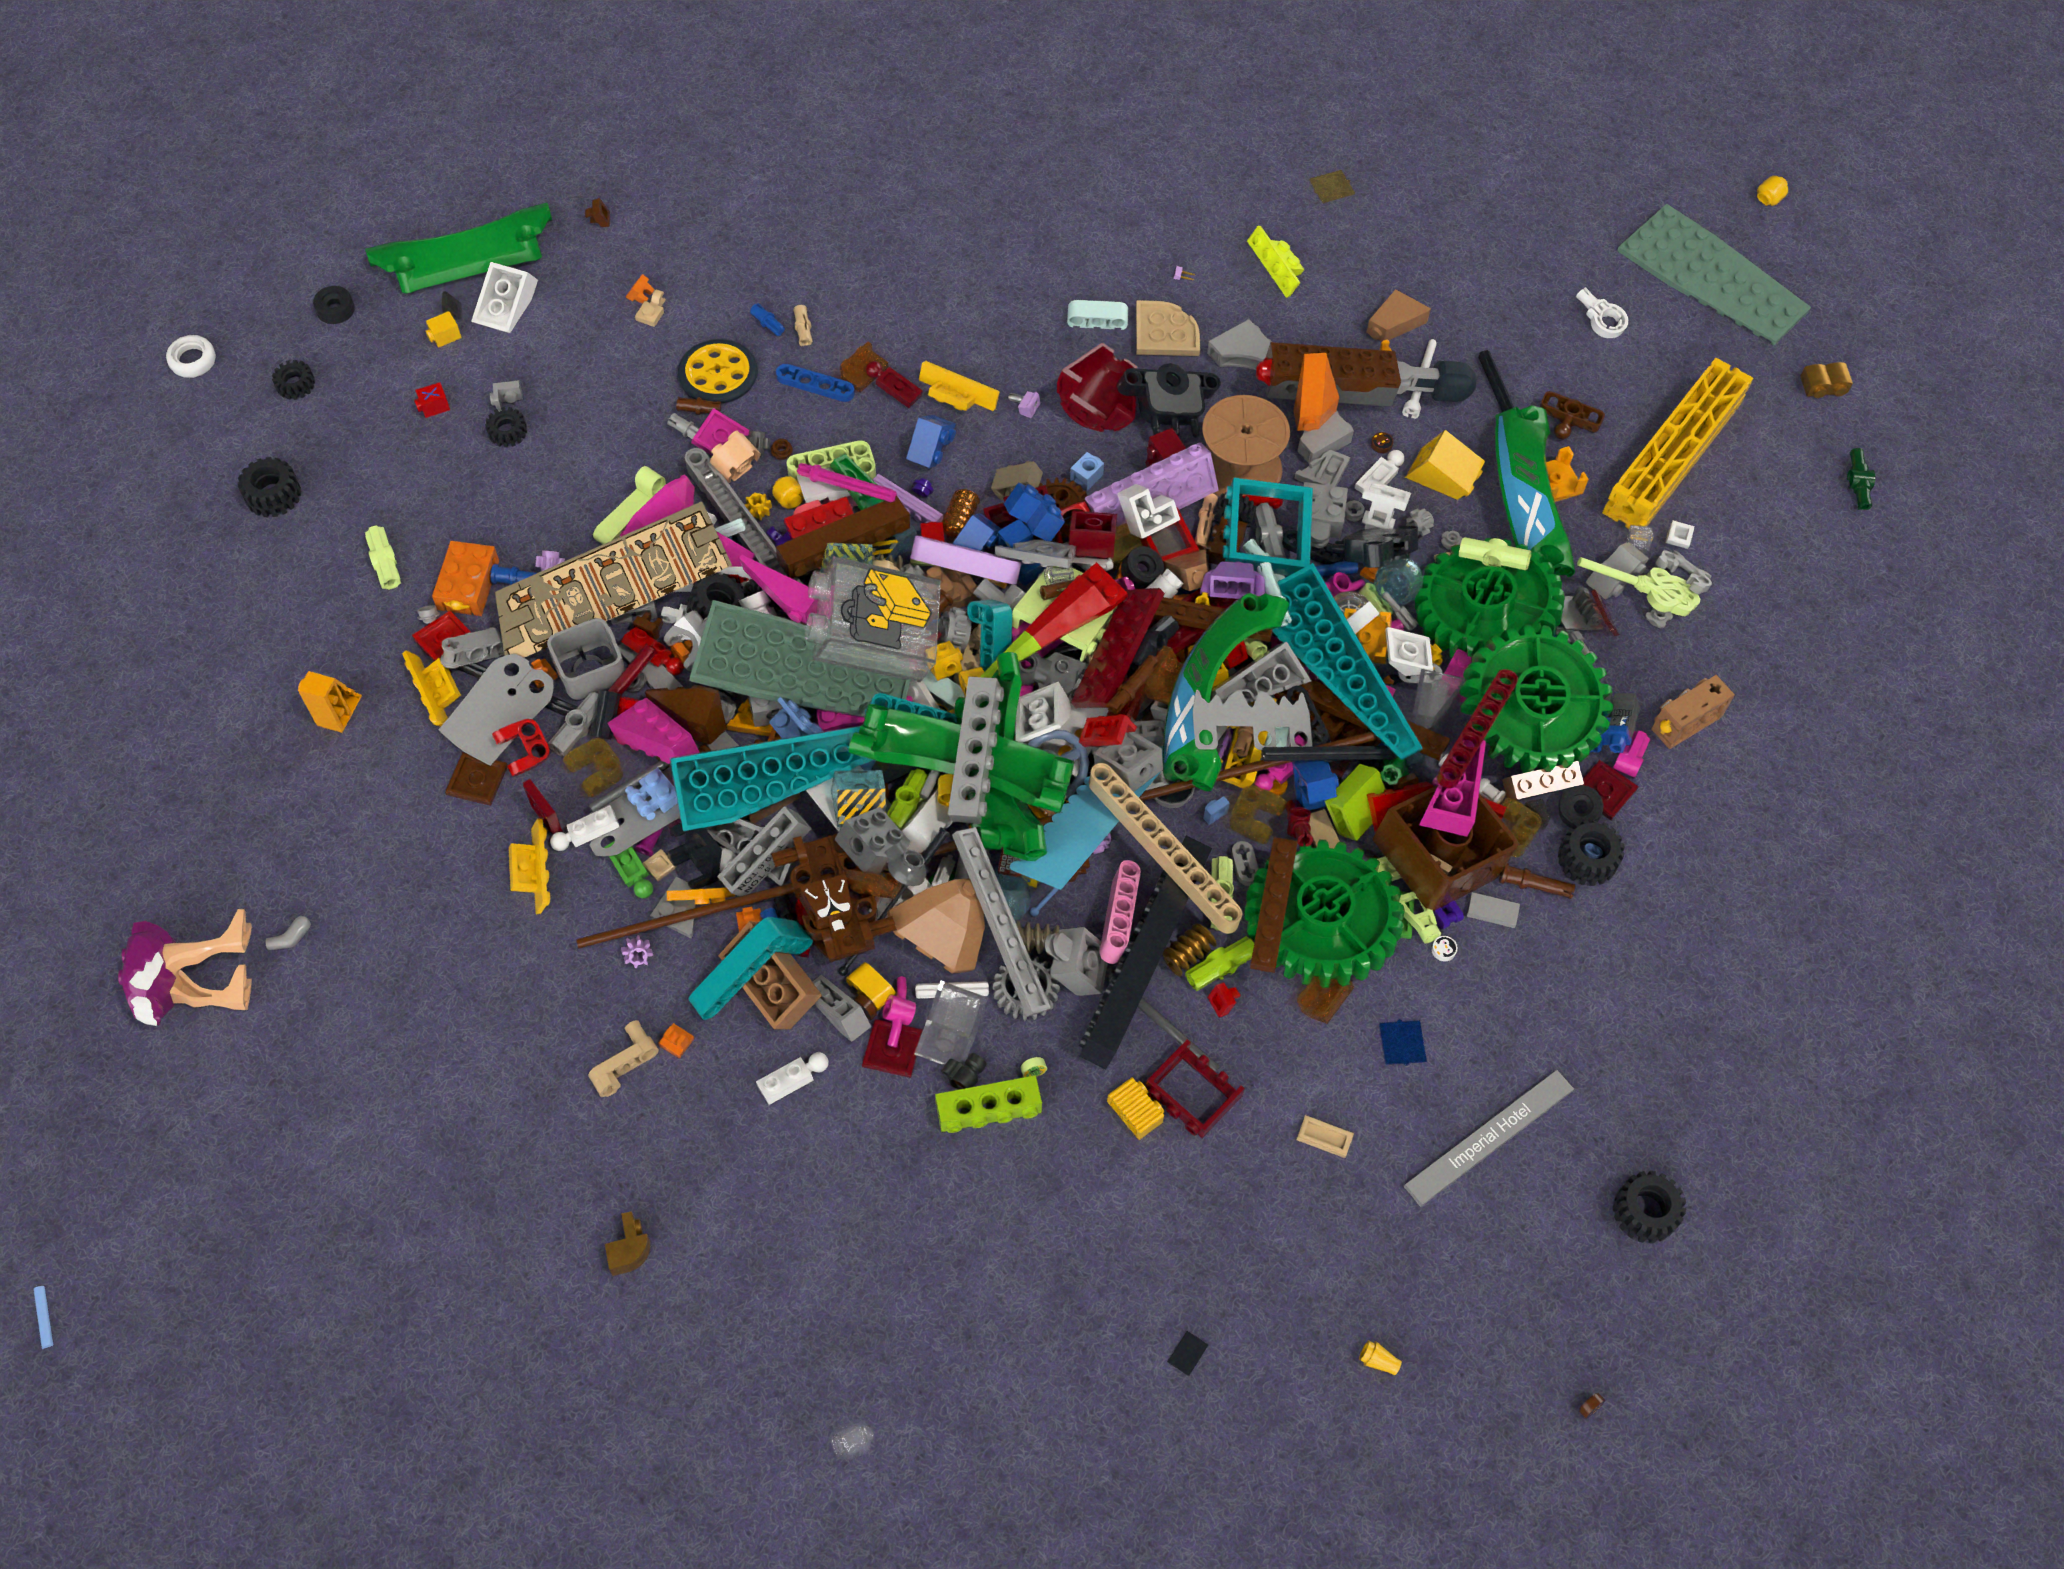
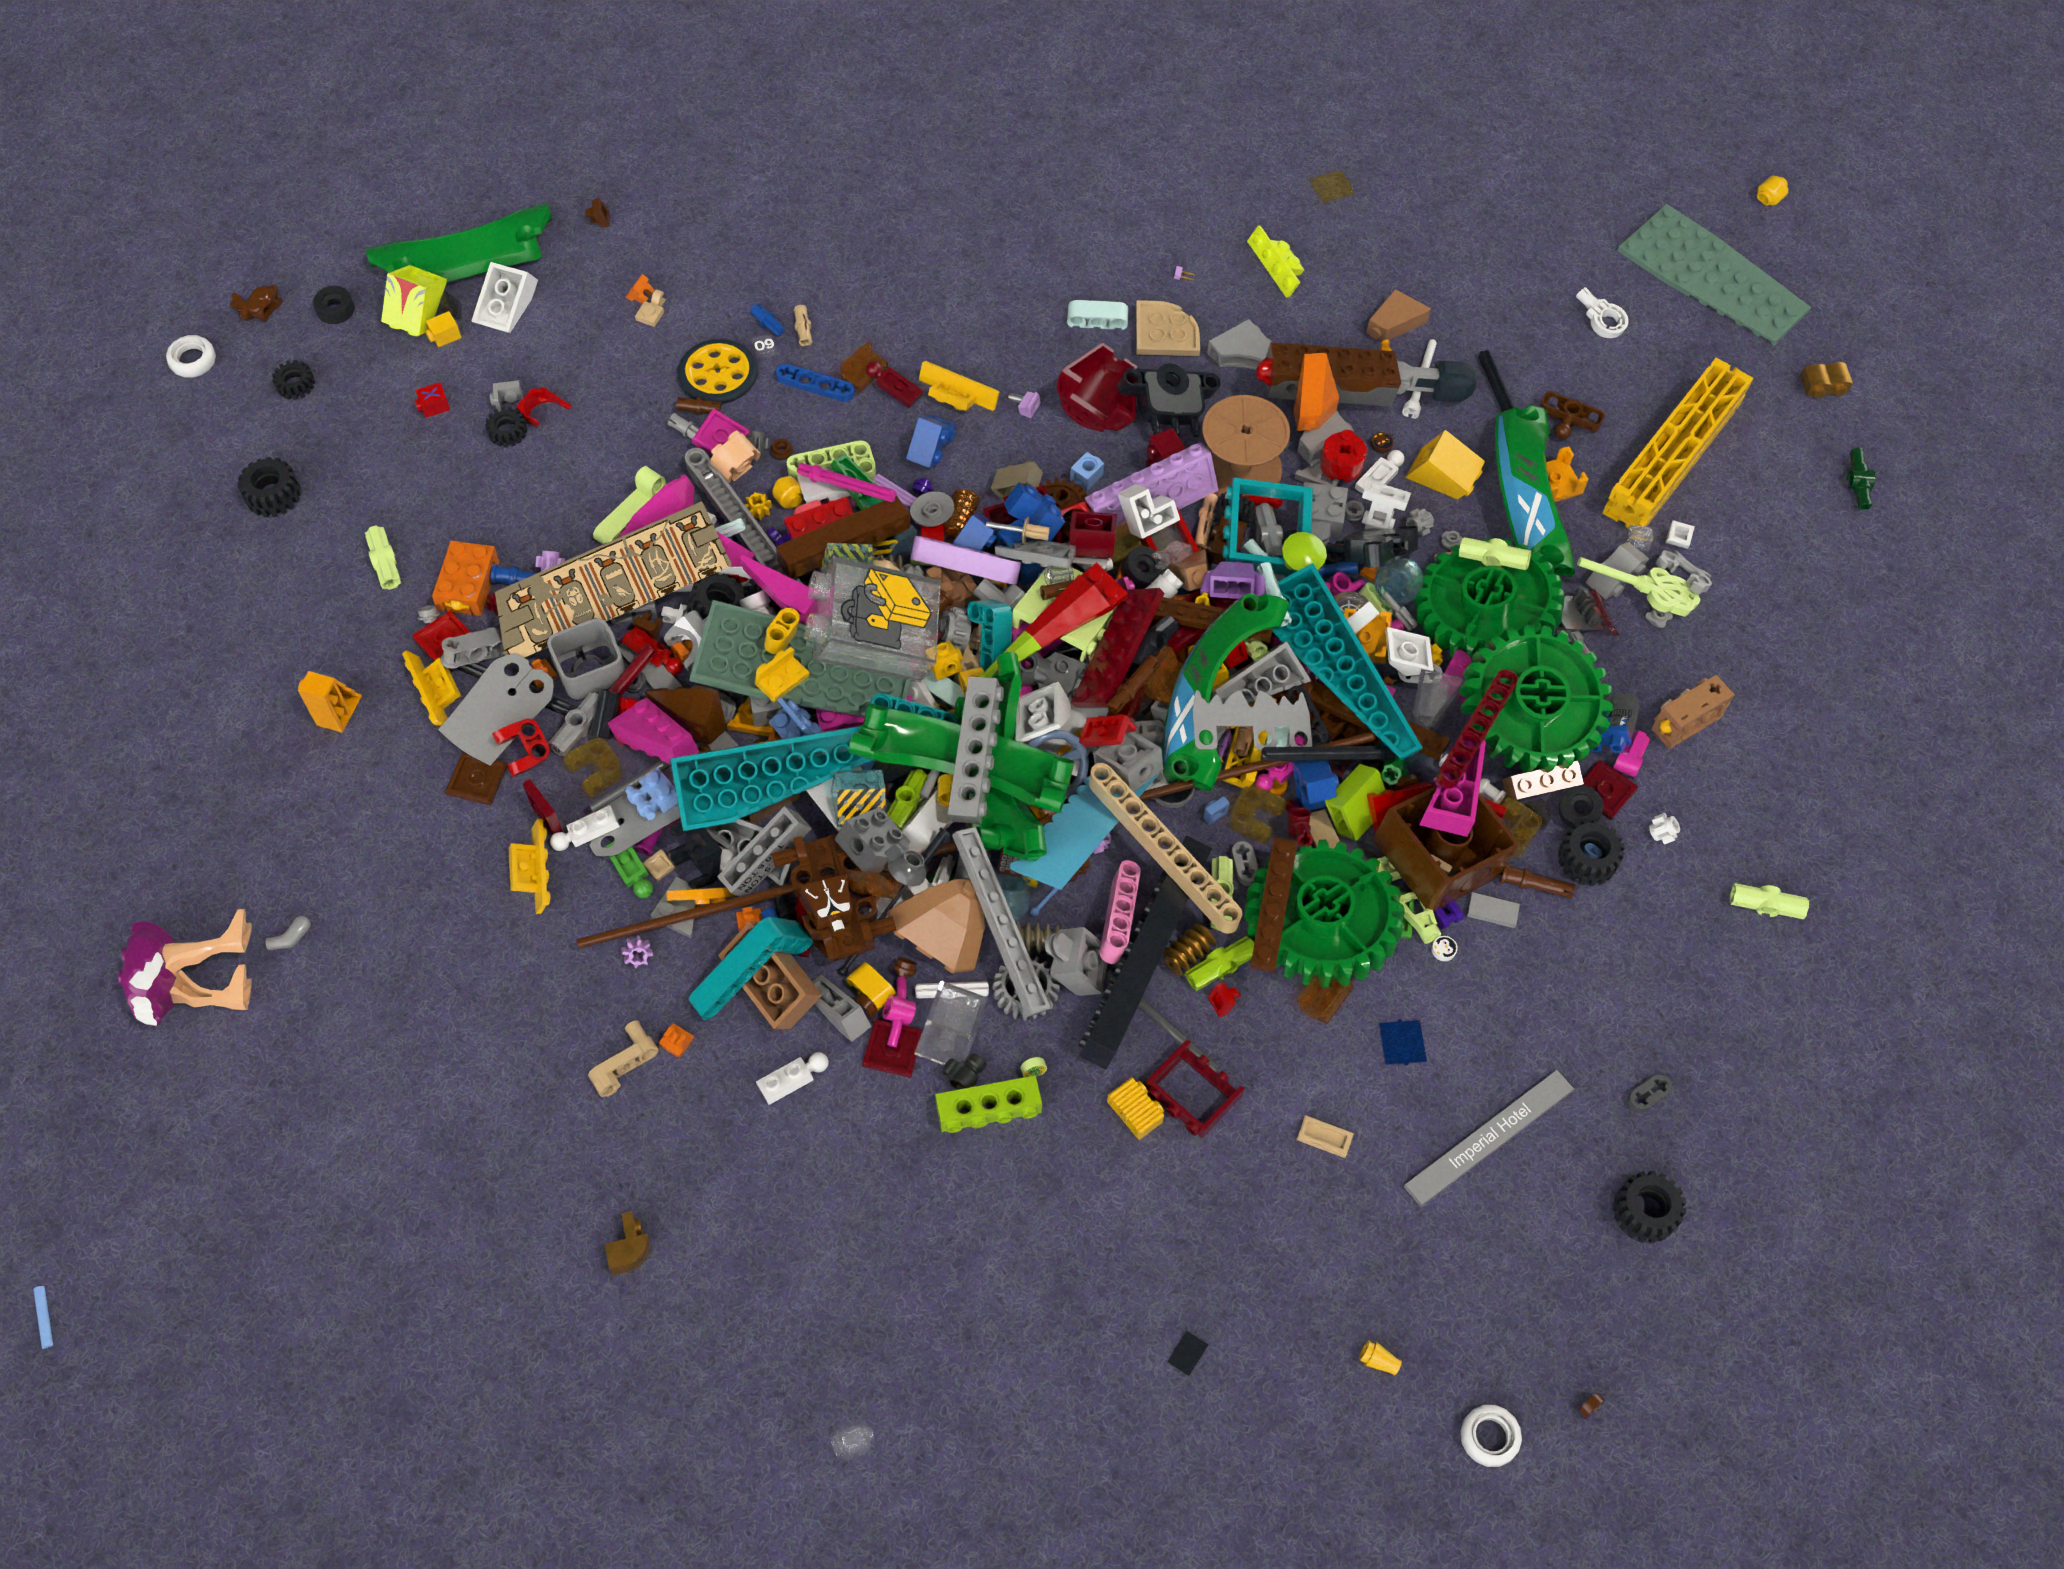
(259, 304): none -> reddish brown animal
(411, 299): none -> neon yellow slope
(491, 603): none -> dark red plate
(536, 397): none -> red helmet
(764, 346): none -> clear tile
(780, 630): none -> yellow beam
(780, 675): none -> yellow bracket
(905, 967): none -> reddish brown plate
(932, 509): none -> light grey dish
(1027, 530): none -> tan piece
(1173, 552): none -> clear plate
(1302, 550): none -> lime dish
(1343, 456): none -> red brick
(1510, 1426): none -> white wheel
(1653, 1098): none -> dark grey beam
(1664, 828): none -> white gear
(1769, 900): none -> yellowish green piece

